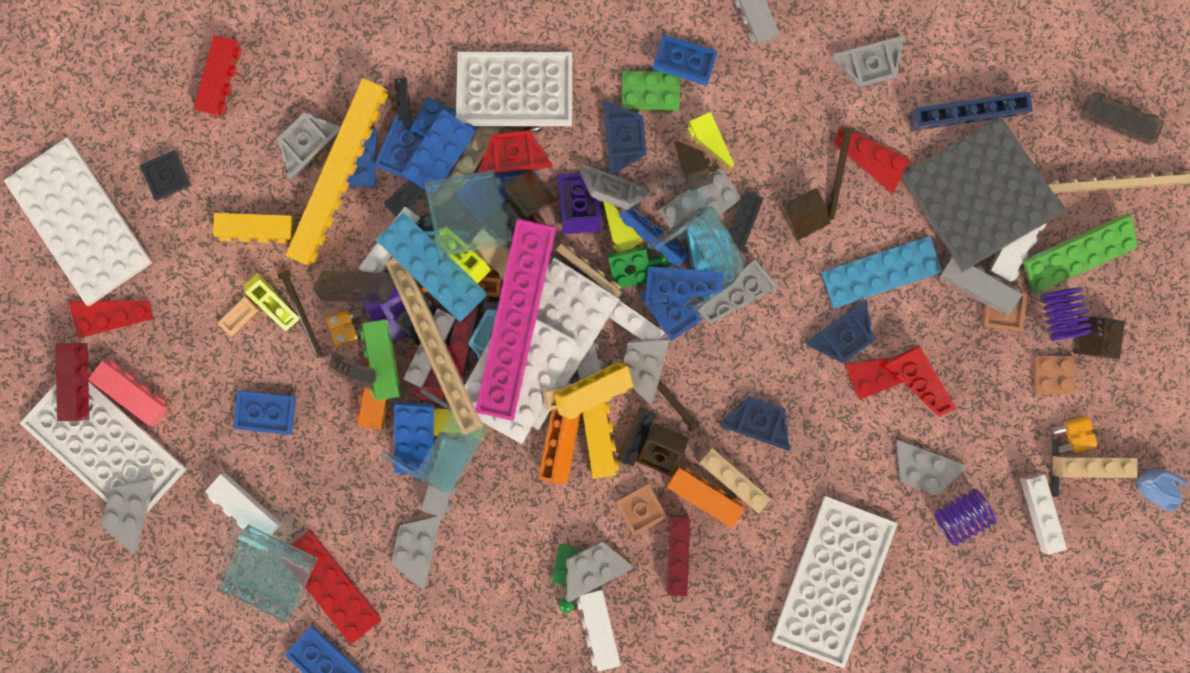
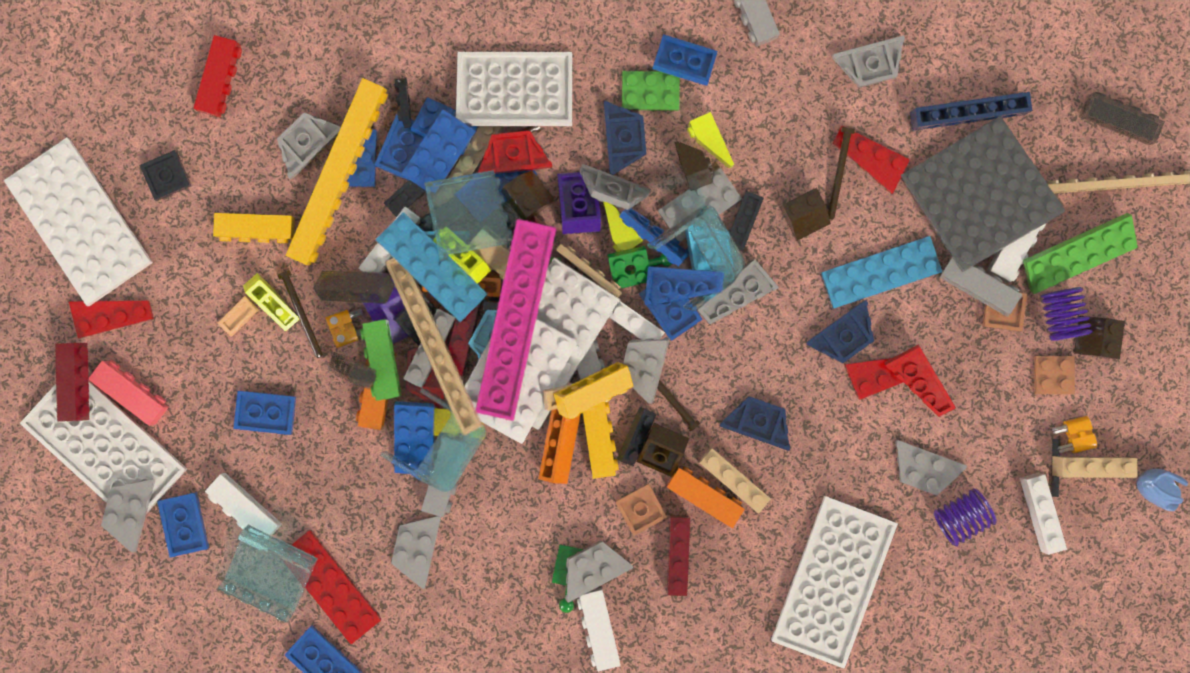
(183, 524): none -> blue plate

